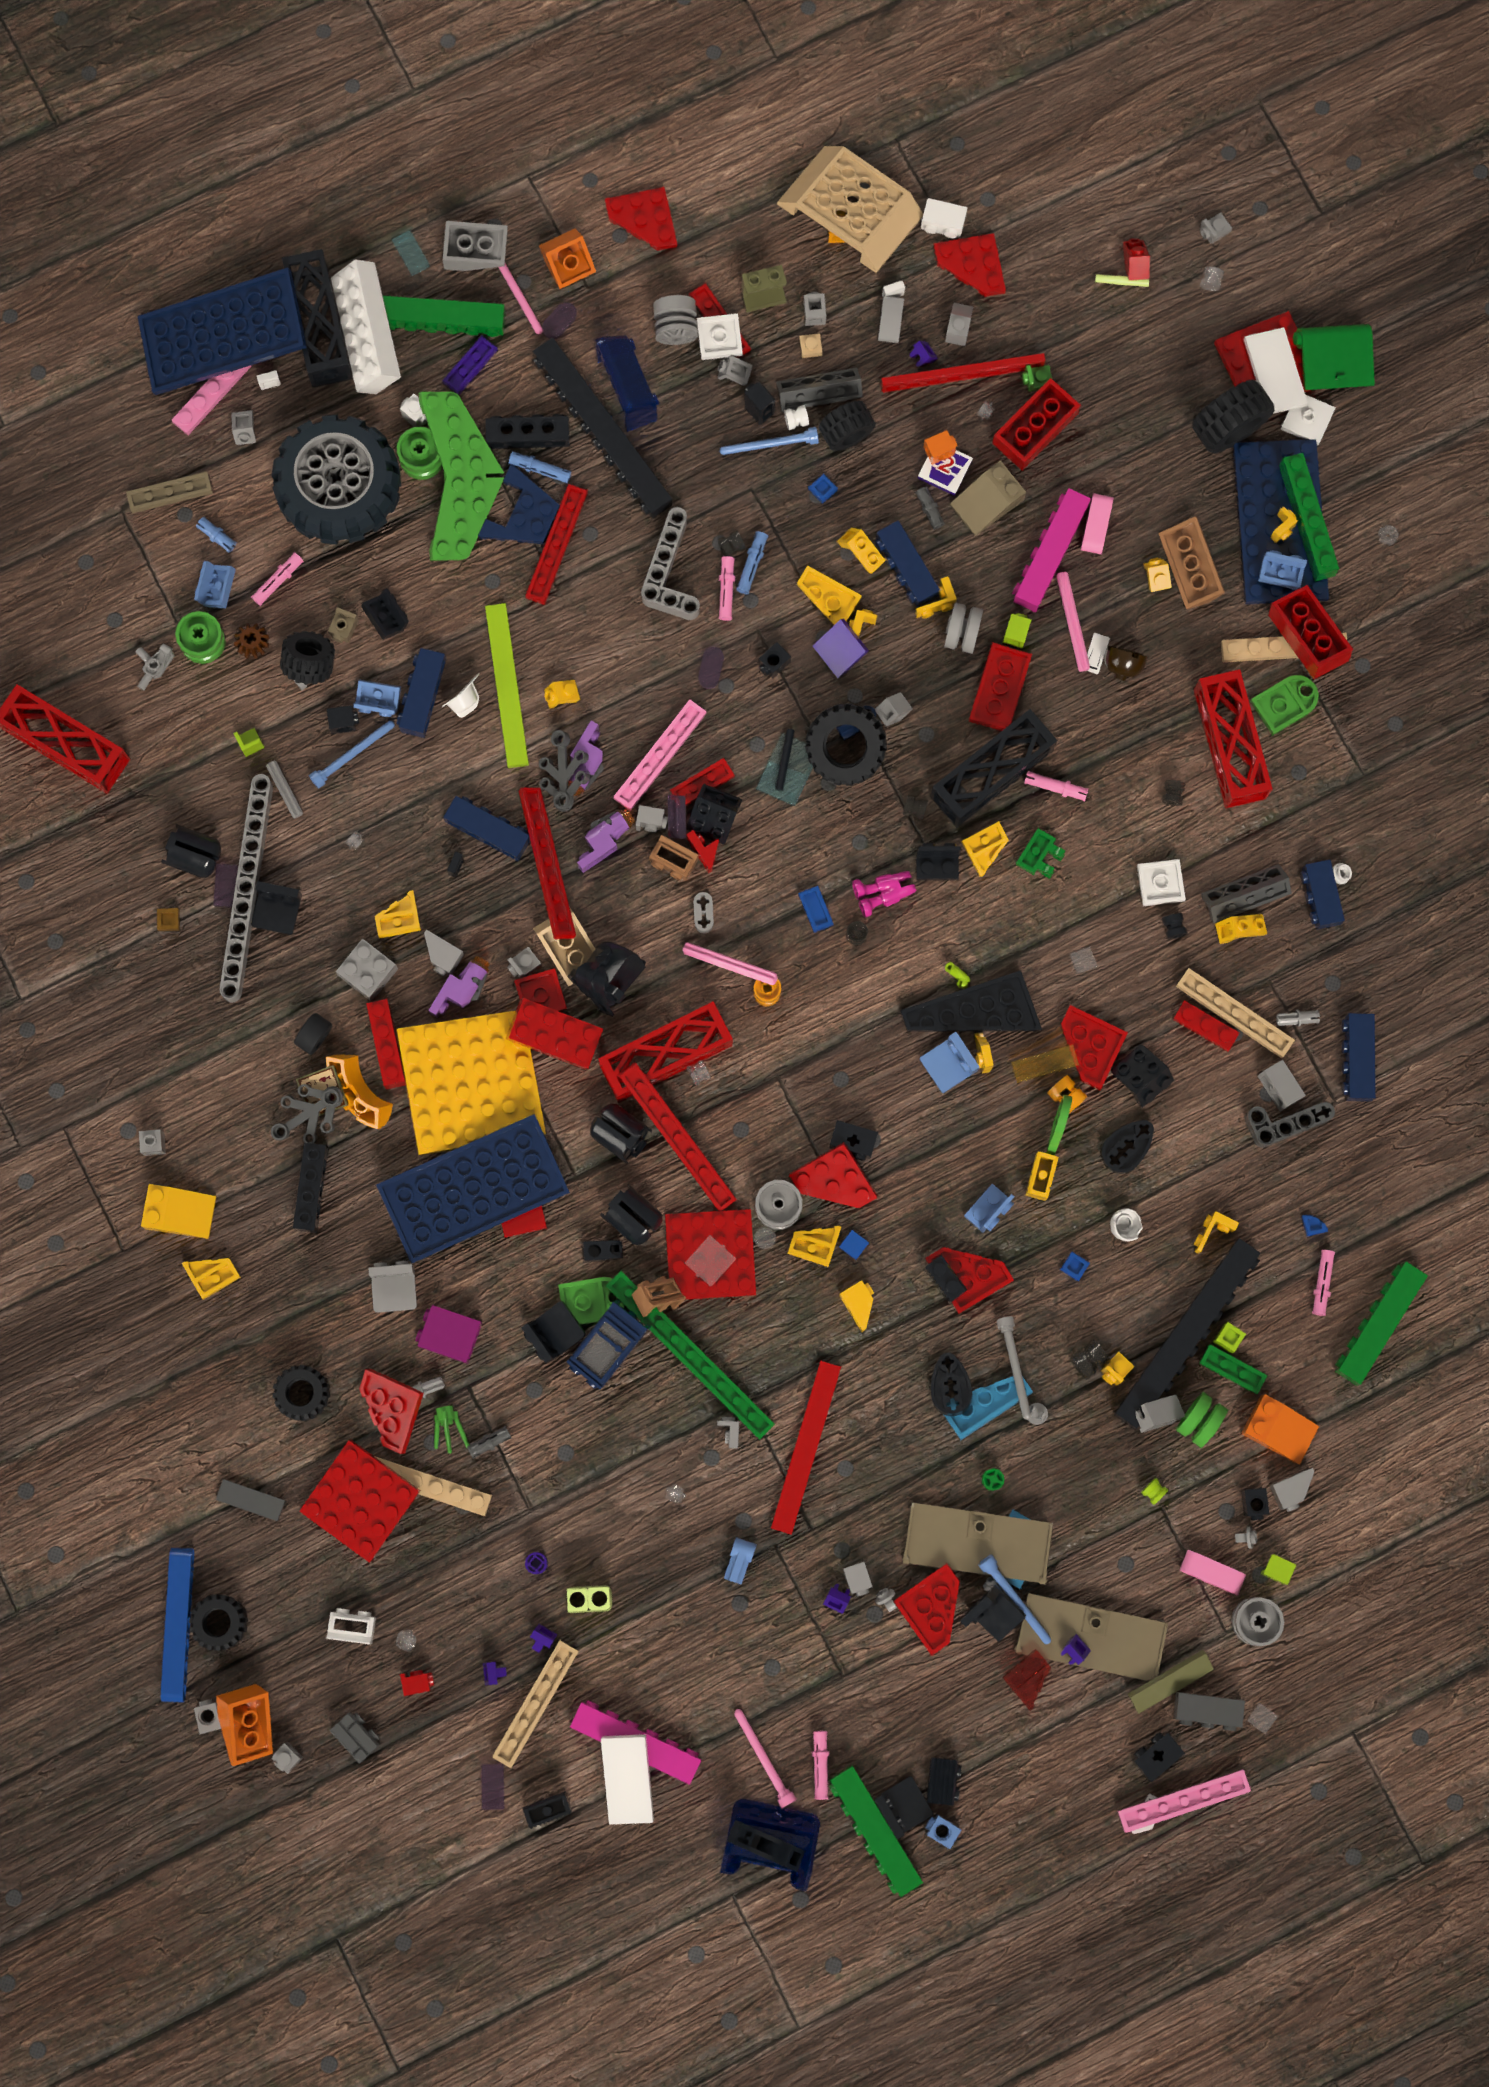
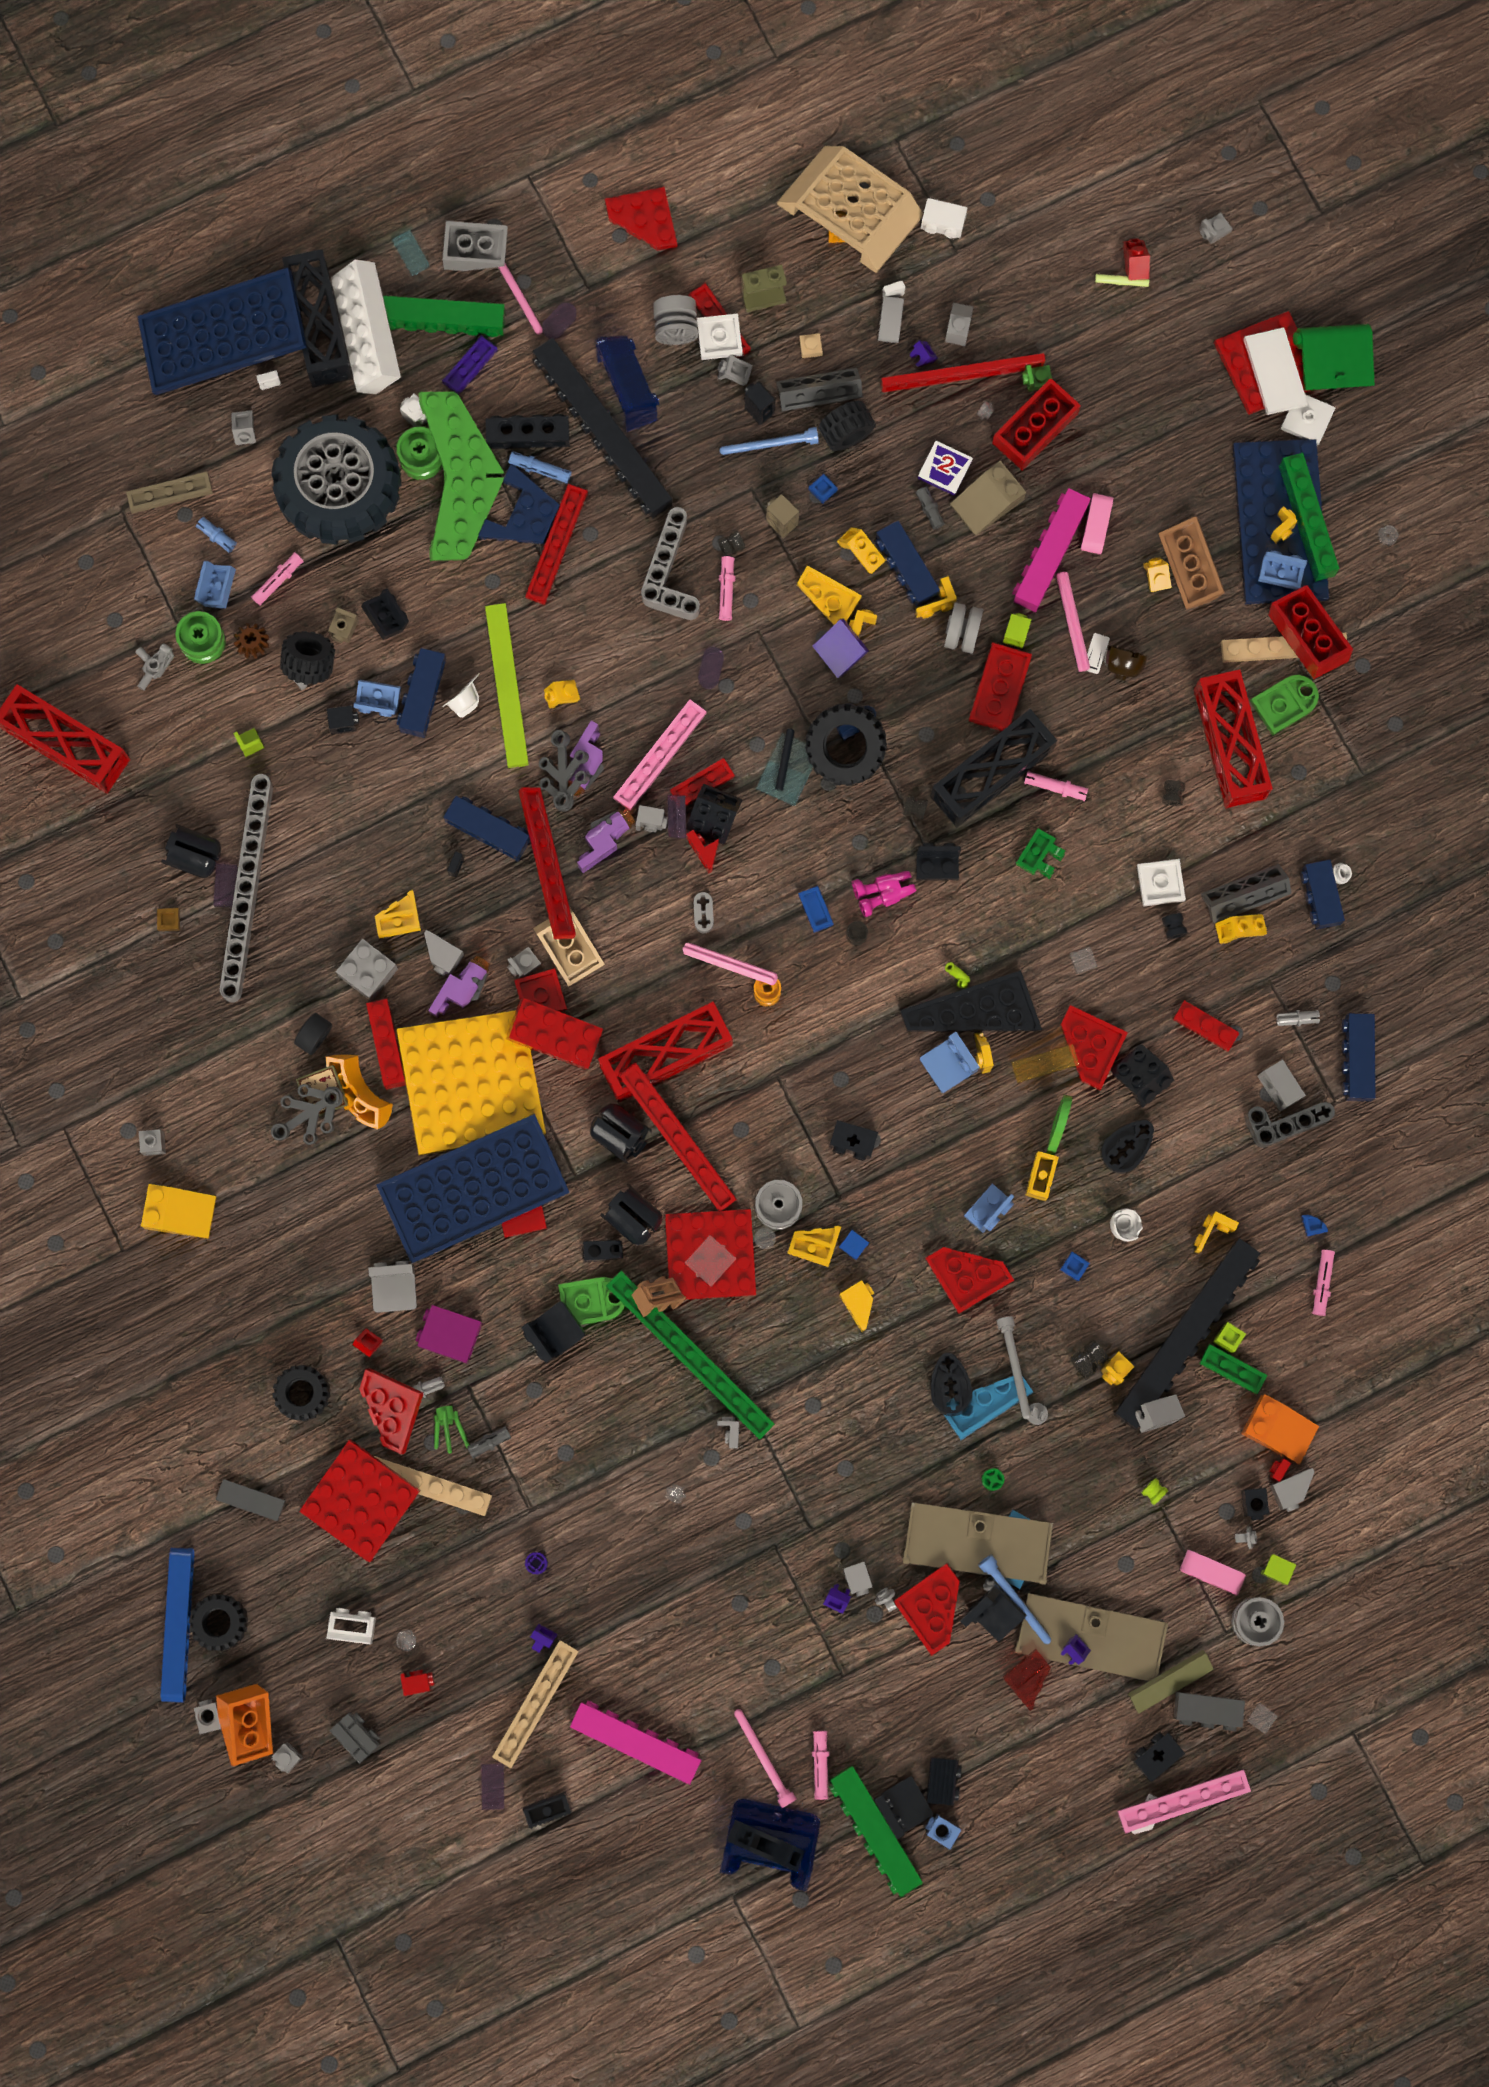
(206, 399): bright pink plate -> none
(211, 1275): yellow wing -> none
(276, 908): black bracket -> none
(284, 789): light grey axle -> none
(310, 1188): black brick -> none
(319, 777): medium blue piece -> none
(354, 840): clear plate -> none
(367, 1342): none -> red plate
(491, 1673): dark purple tile -> none
(567, 258): orange slope -> none
(588, 1599): yellowish green piece -> none
(607, 975): black piece -> none
(607, 1345): dark blue door -> none
(627, 1779): white tile -> none
(675, 871): medium nougat window -> none
(698, 1073): clear wheel -> none
(740, 1558): medium blue piece -> none
(755, 553): medium blue pin -> none
(778, 653): black brick -> none
(781, 515): none -> dark tan brick
(794, 418): white wheel -> none
(805, 1447): red tile -> none
(817, 301): light grey brick -> none
(835, 1178): red plate -> none
(893, 709): light grey brick -> none
(940, 447): orange brick -> none
(945, 1279): black brick -> none
(973, 262): red plate -> none
(985, 846): yellow wing -> none
(1067, 1083): light orange wheel -> none
(1205, 1422): bright green wheel -> none
(1212, 278): clear wheel -> none
(1233, 416): black tyre -> none
(1235, 1013): tan plate -> none
(1278, 1469): none -> red plate
(1381, 1323): green brick -> none

